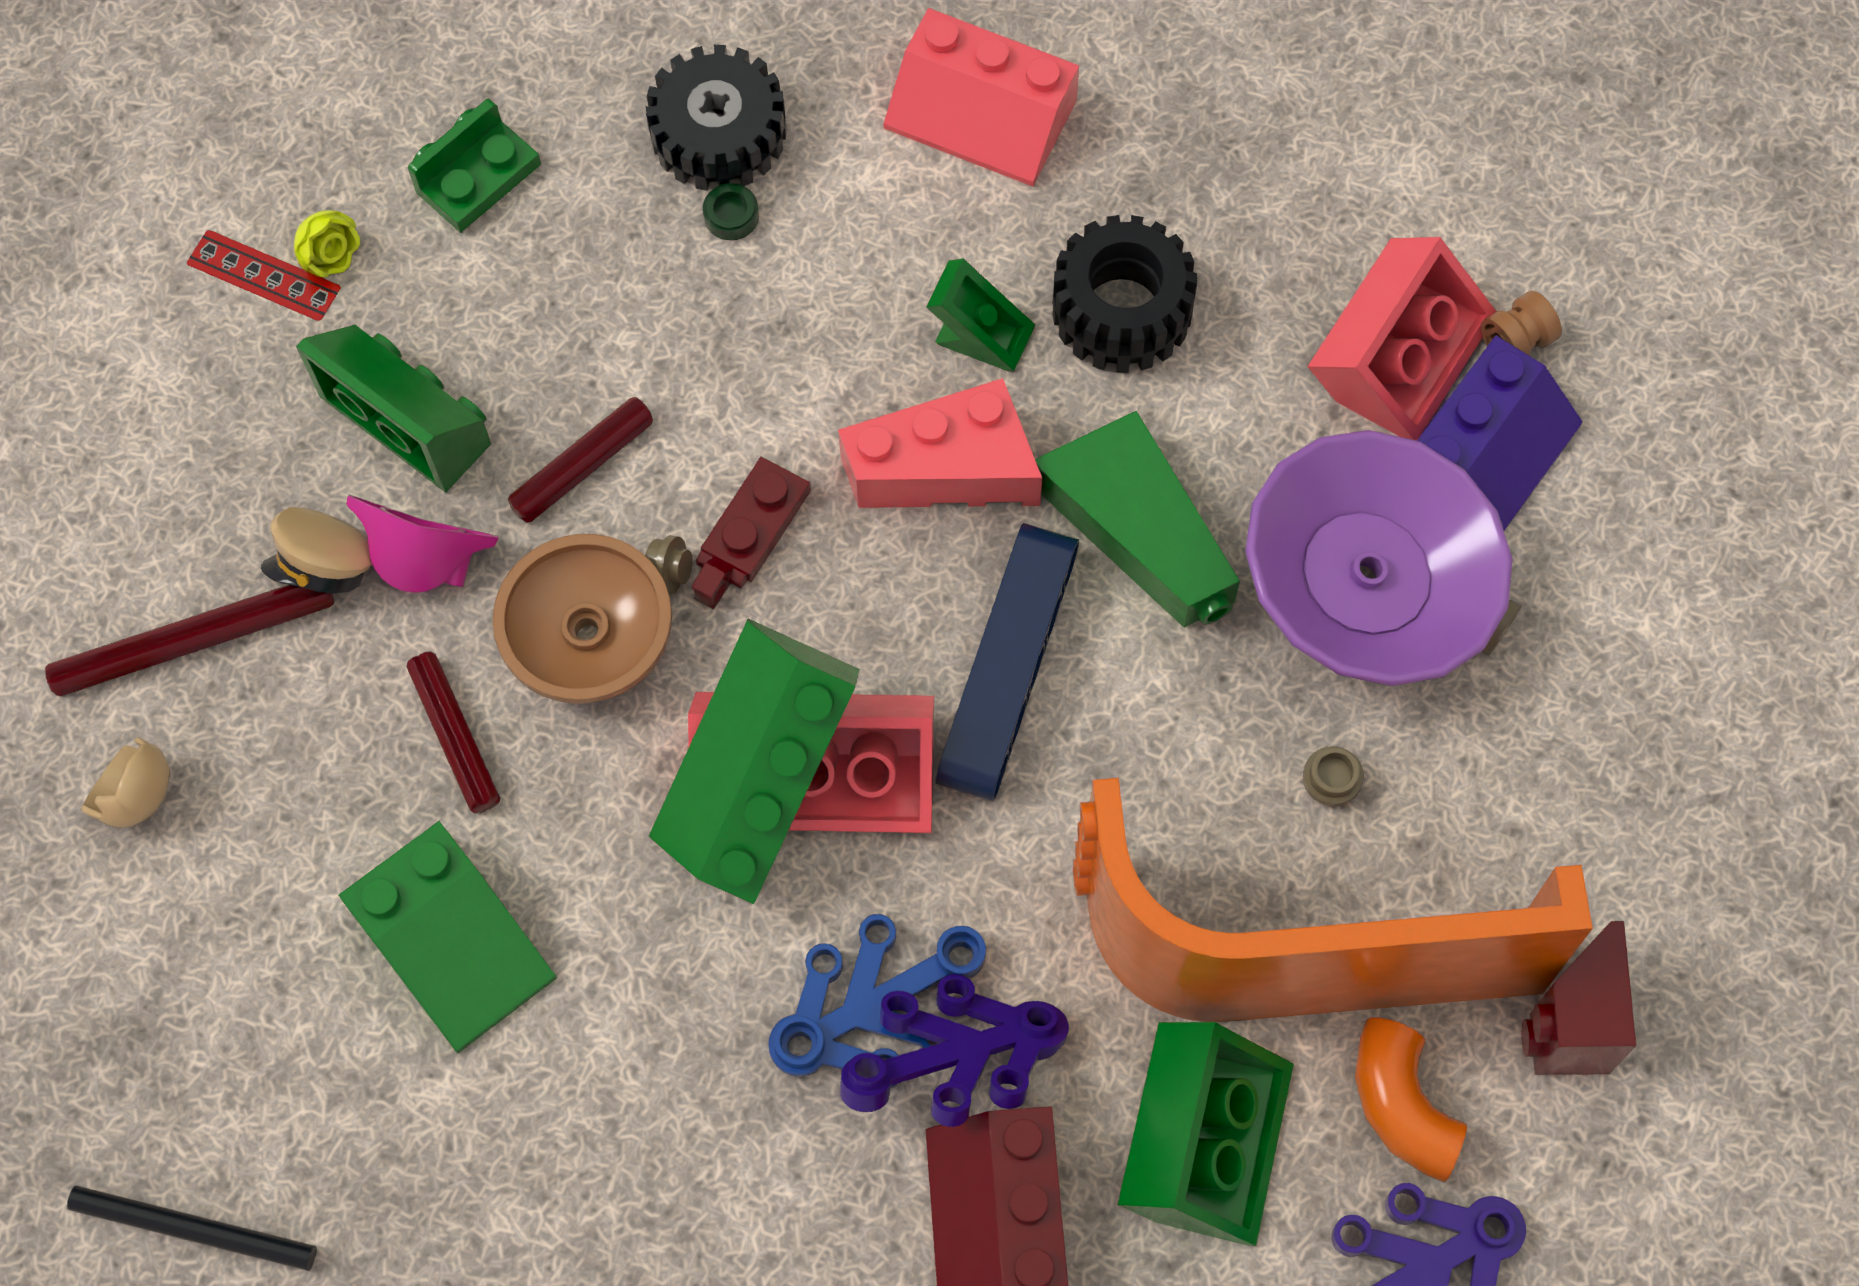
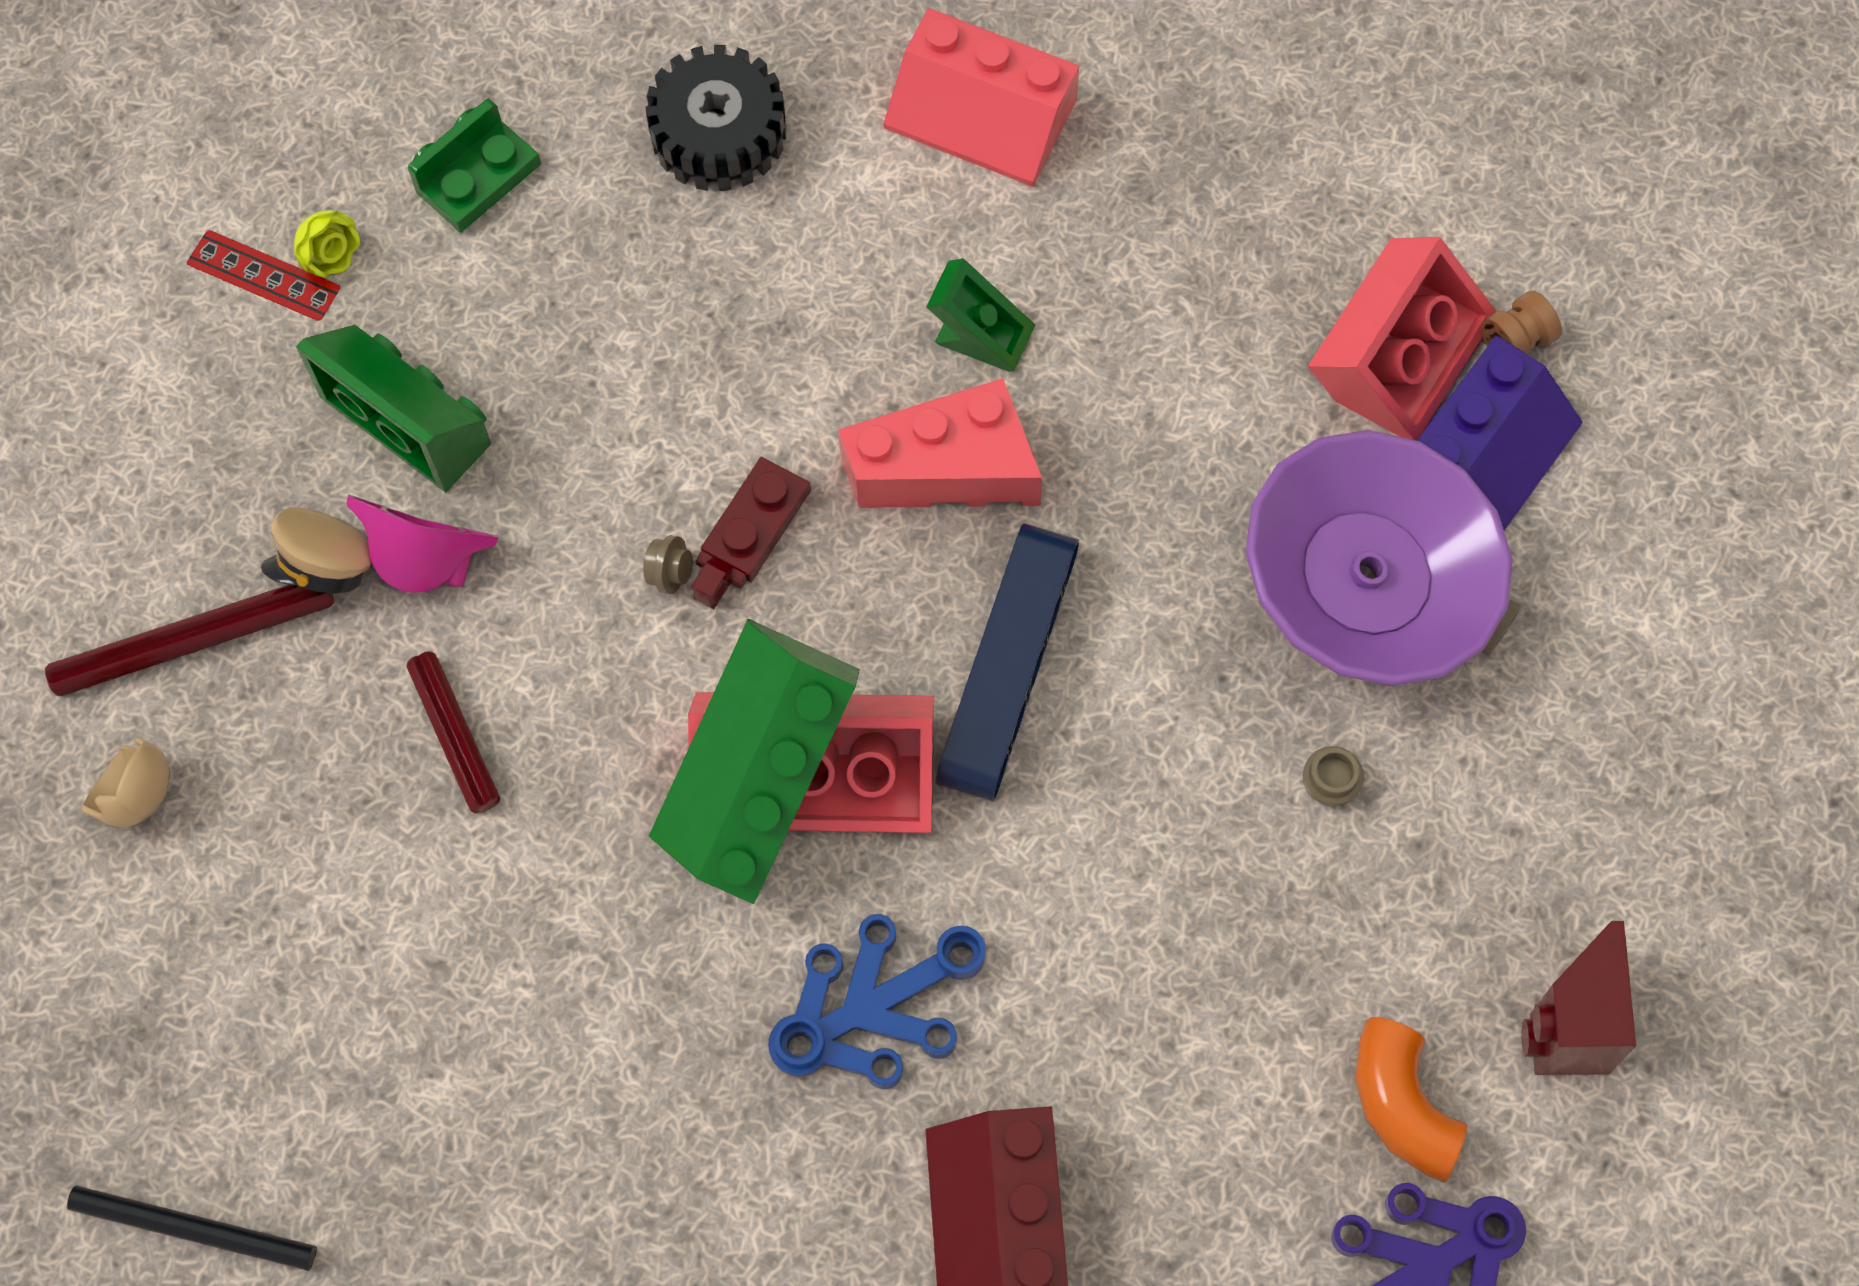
(447, 936): green slope -> none
(573, 586): medium nougat dish -> none
(580, 459): dark red axle -> none
(730, 211): dark green tile -> none
(1030, 1028): dark purple plant -> none
(1132, 254): black tyre -> none
(1141, 518): green slope -> none
(1206, 1132): green slope -> none
(1314, 968): orange panel -> none

